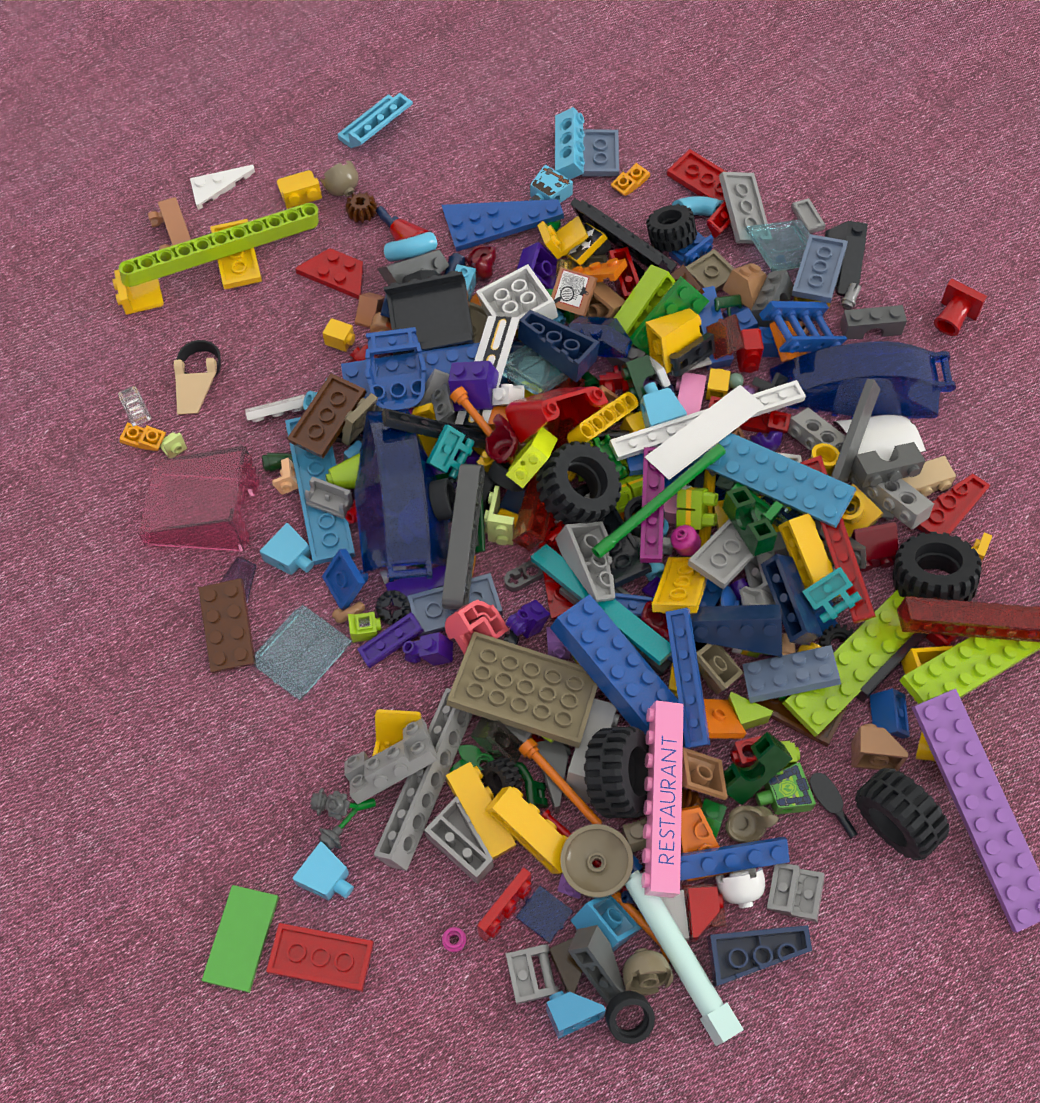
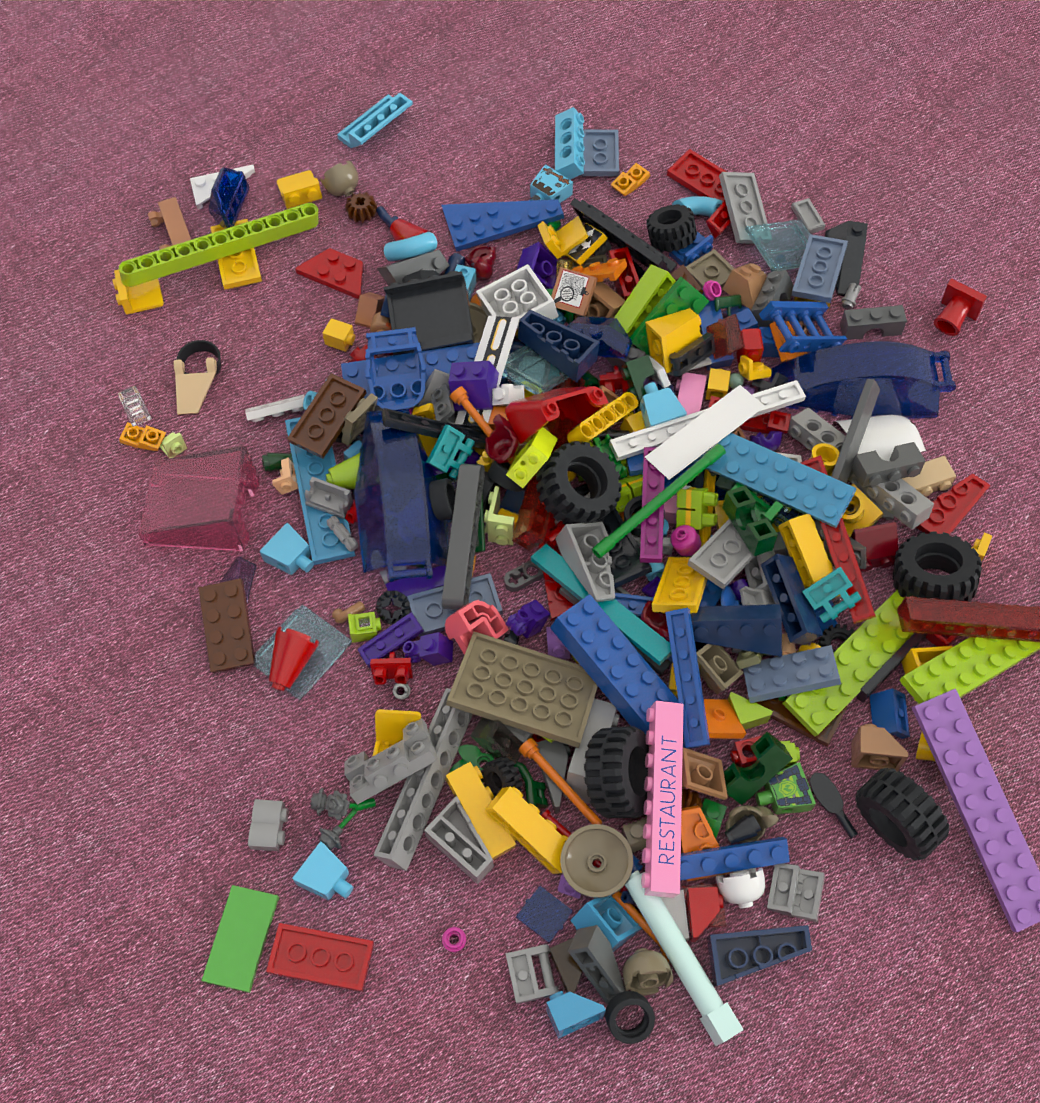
(228, 196): none -> clear blue wedge
(267, 825): none -> light grey brick
(289, 657): none -> red cone
(342, 533): none -> light grey axle
(344, 579): blue tile -> none
(391, 668): none -> red hips
(405, 695): none -> light grey pin
(505, 905): red plate -> none
(712, 290): none -> dark pink plate
(743, 829): none -> black cone
(748, 658): none -> olive plate
(753, 370): none -> yellow bracket

